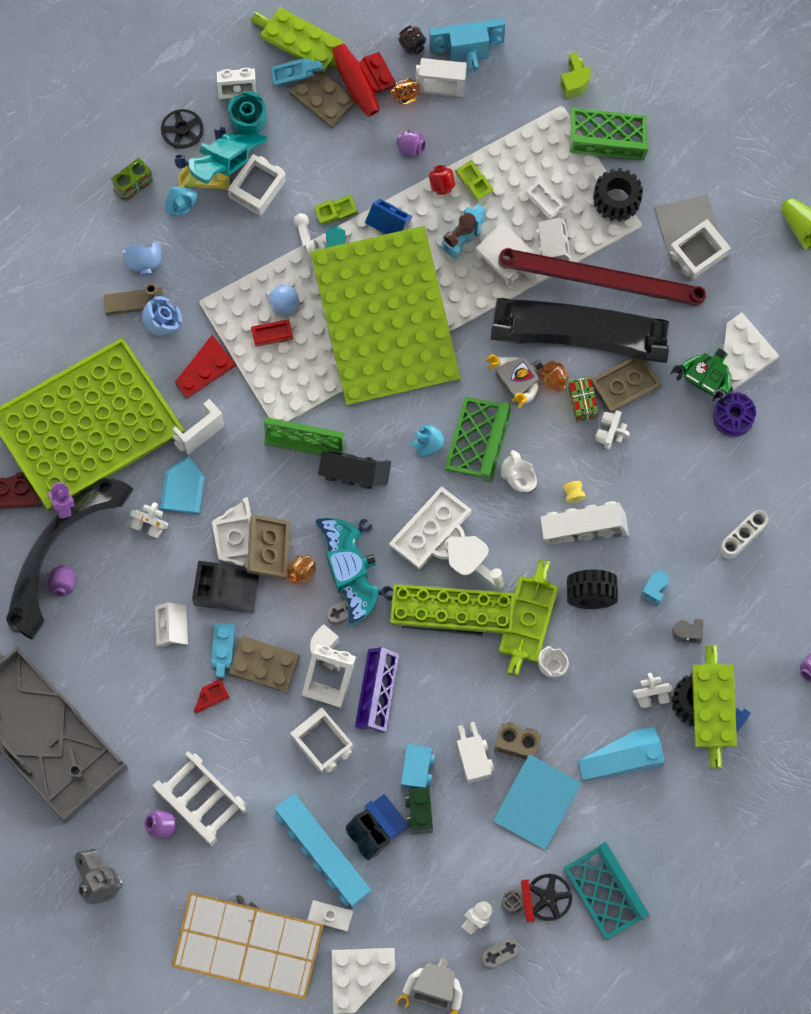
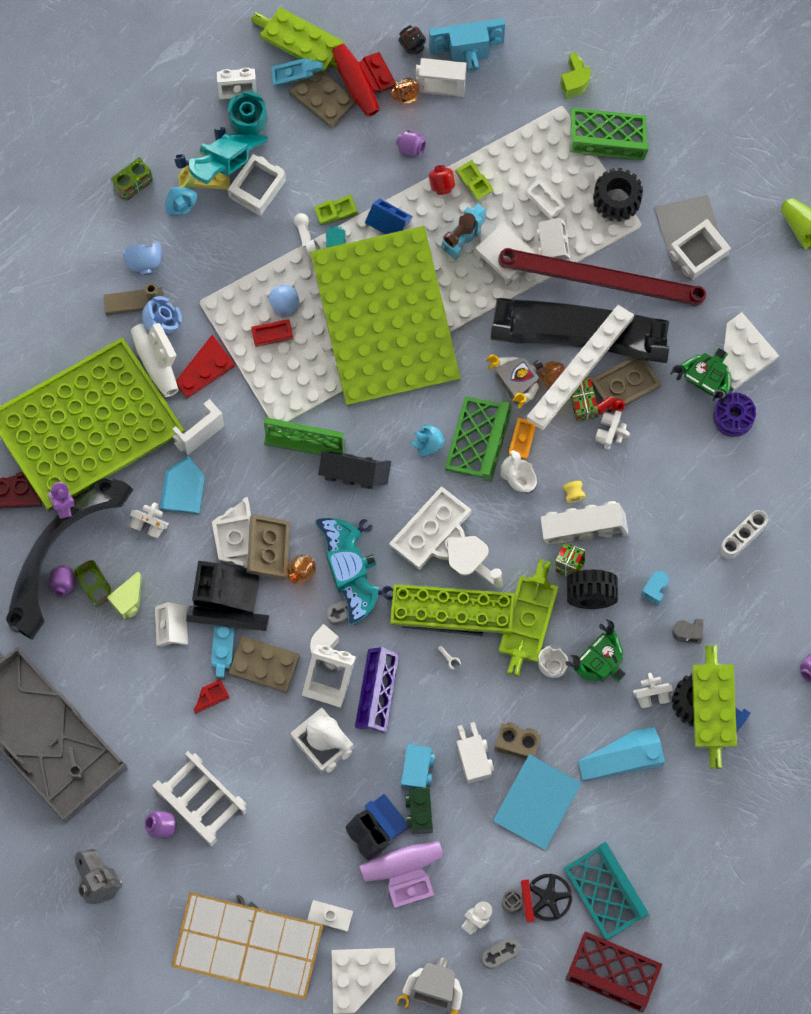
(91, 566): none -> clear neon green piece
(127, 597): none -> yellowish green slope
(156, 356): none -> white plate
(182, 129): black wheel -> none
(227, 618): none -> black tile
(322, 850): medium azure brick -> none
(326, 734): none -> white hair
(404, 871): none -> lavender plate
(449, 658): none -> white hand
(522, 438): none -> light orange plate
(569, 559): none -> piece
(580, 367): none -> white plate
(601, 657): none -> green torso
(611, 989): none -> dark red fence
(612, 404): none -> red arm

